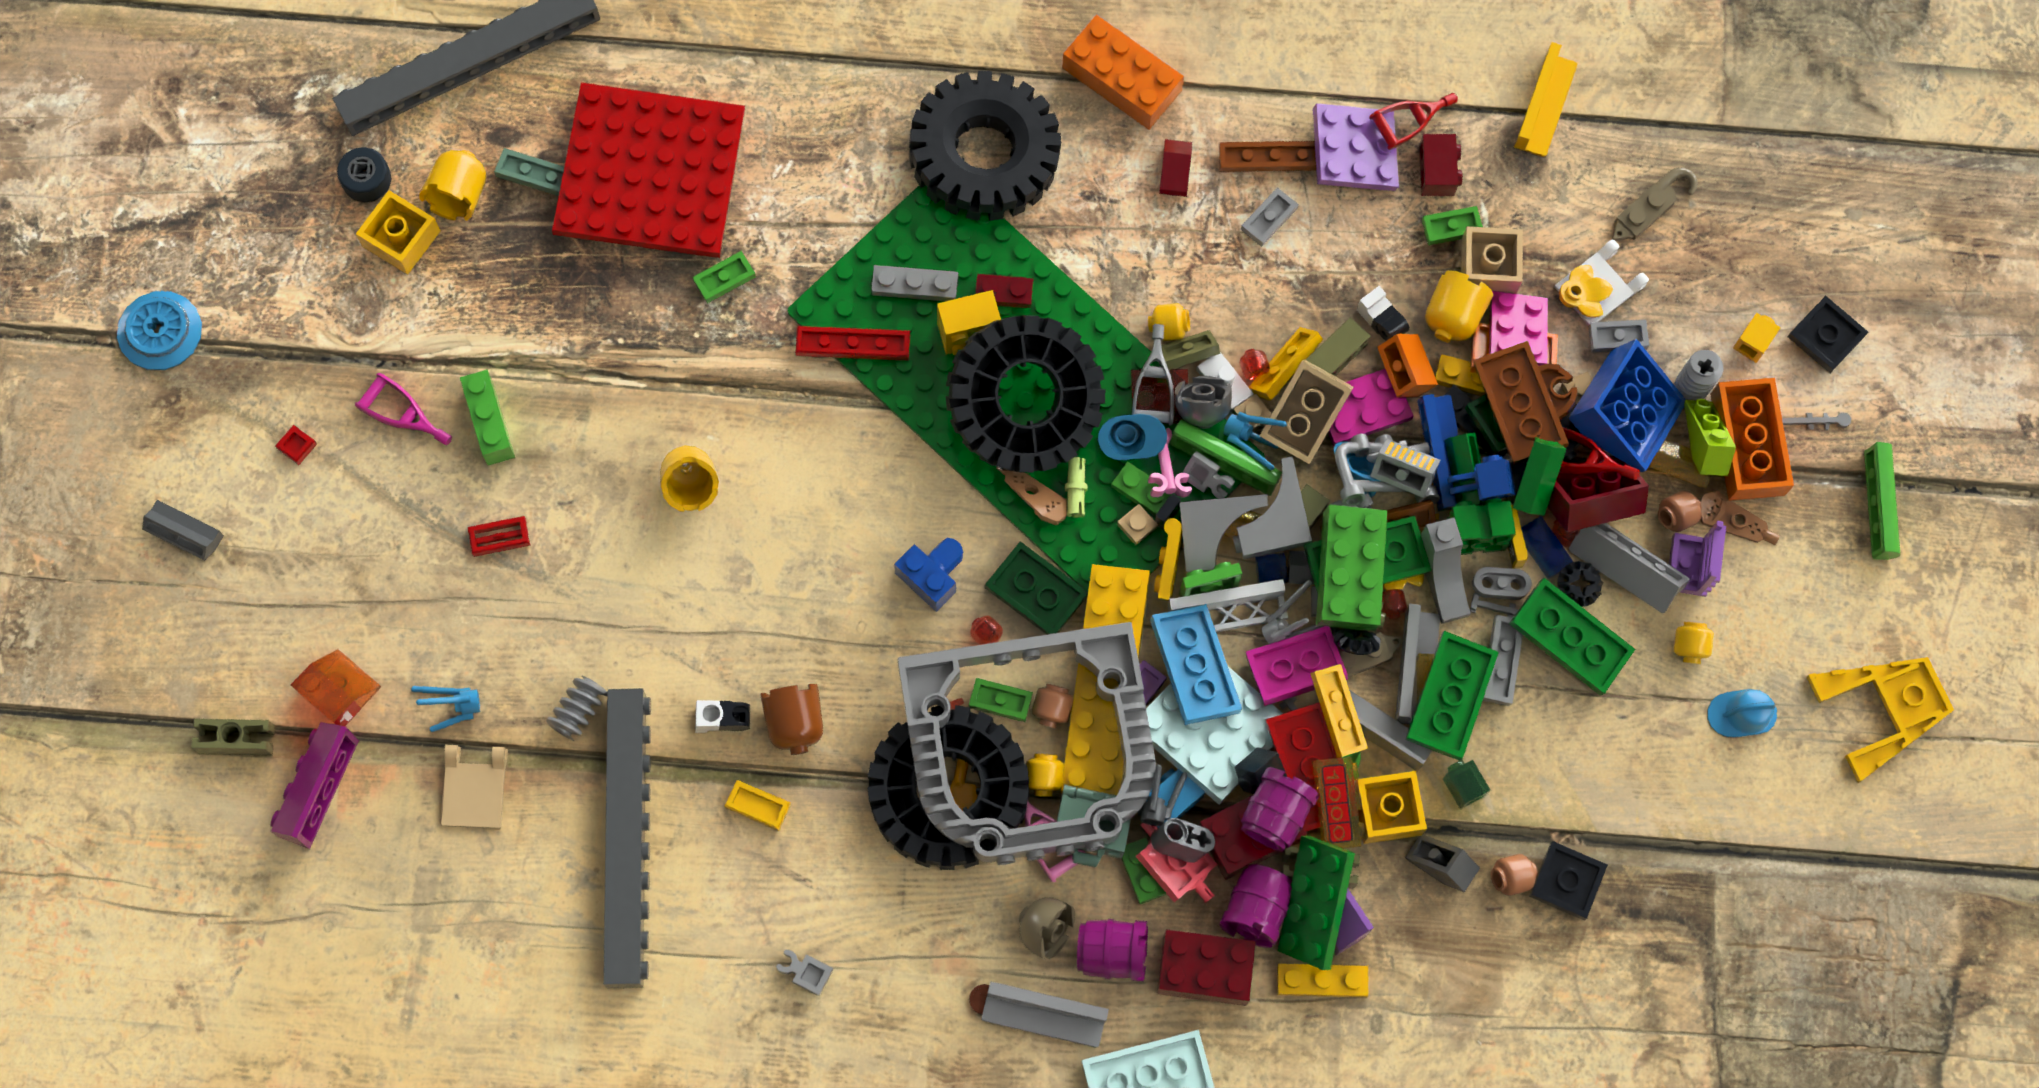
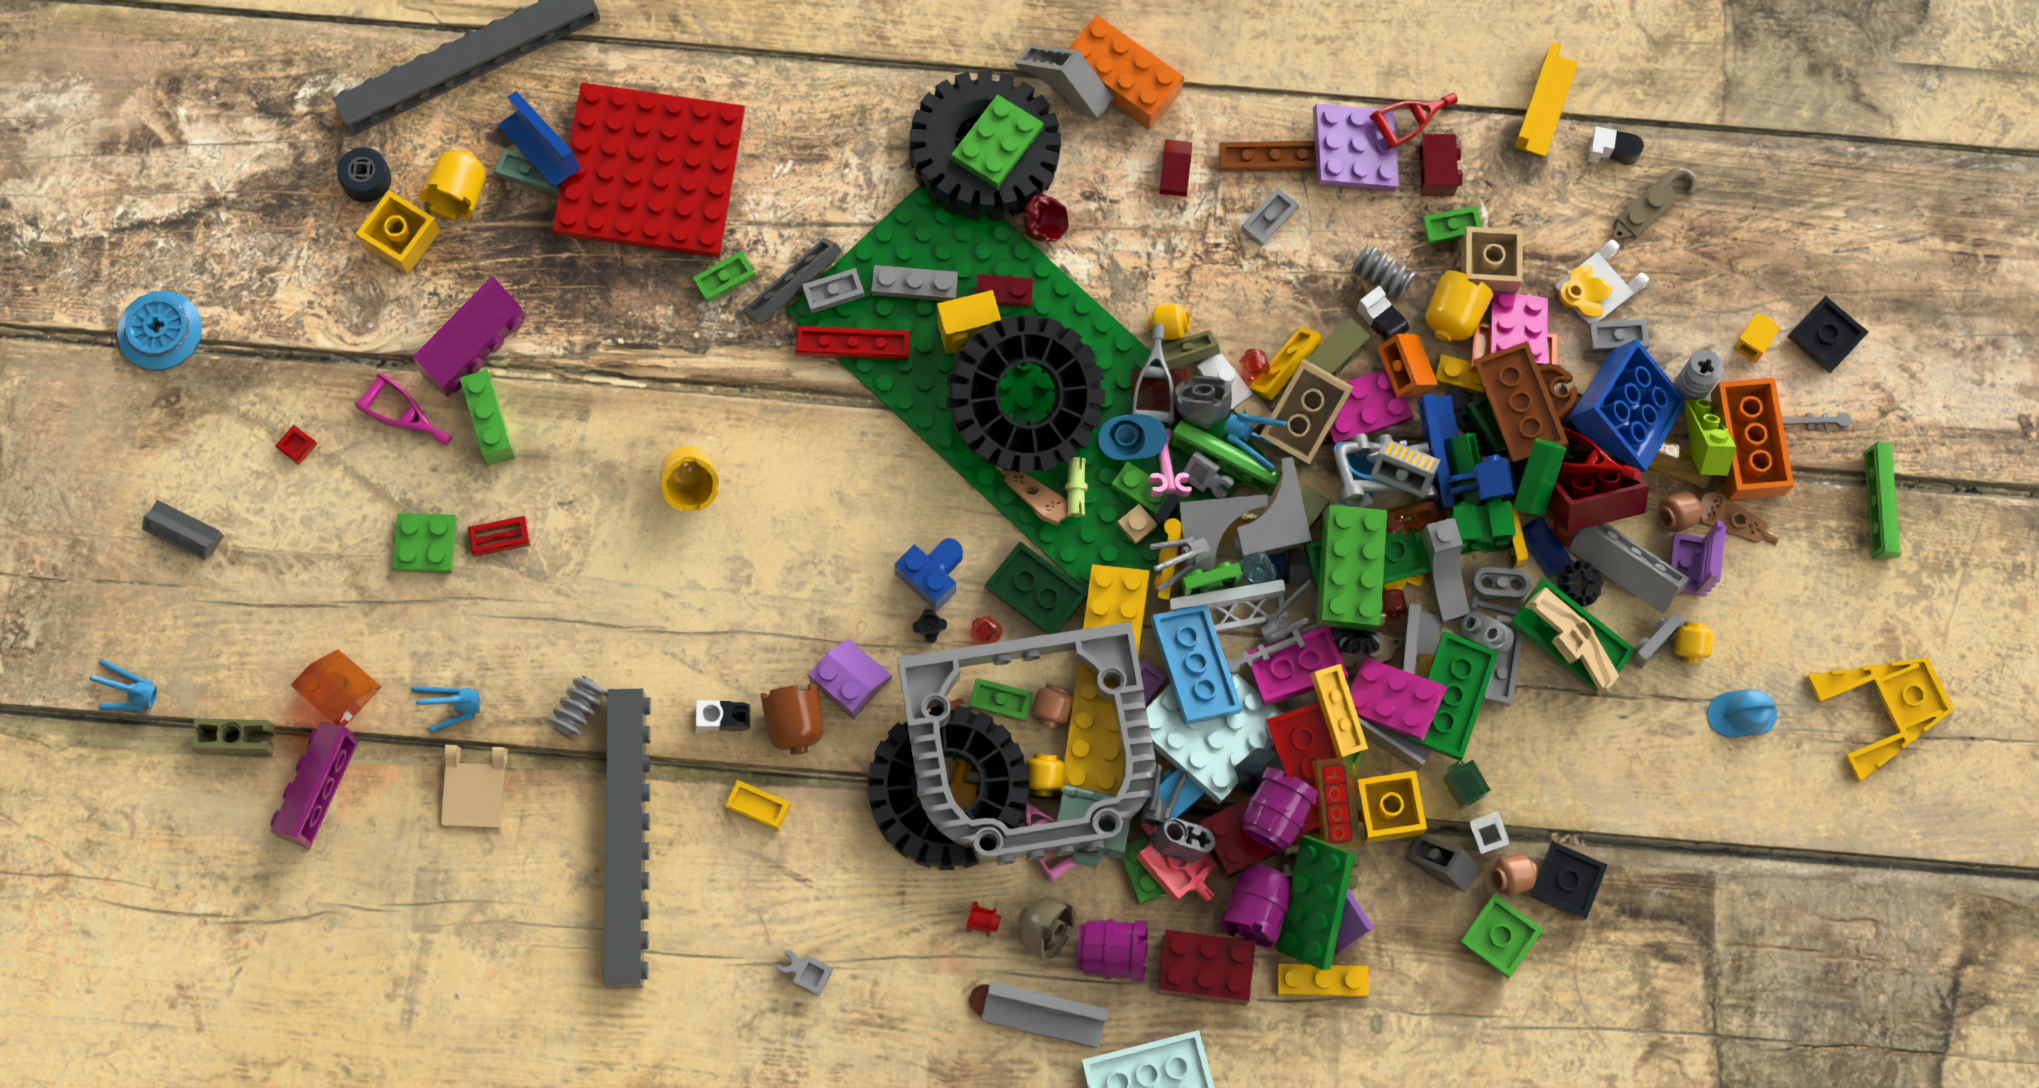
(141, 694): none -> dark azure plant
(424, 543): none -> bright green plate
(469, 337): none -> magenta slope
(538, 142): none -> blue panel
(790, 282): none -> dark grey plate
(833, 290): none -> light grey plate
(849, 677): none -> medium lavender slope
(929, 633): none -> black plate
(983, 920): none -> red brick
(997, 141): none -> bright green plate
(1045, 219): none -> dark red hair
(1069, 75): none -> light grey arch
(1194, 552): none -> light grey plant
(1234, 665): none -> light grey piece
(1257, 568): none -> clear light blue plate
(1383, 271): none -> light grey piece
(1393, 524): none -> clear red piece
(1395, 698): none -> dark pink plate
(1485, 630): none -> light grey plate
(1489, 832): none -> white brick
(1501, 936): none -> bright green plate
(1575, 638): none -> tan plate
(1614, 145): none -> leg
(1664, 630): none -> light grey plate

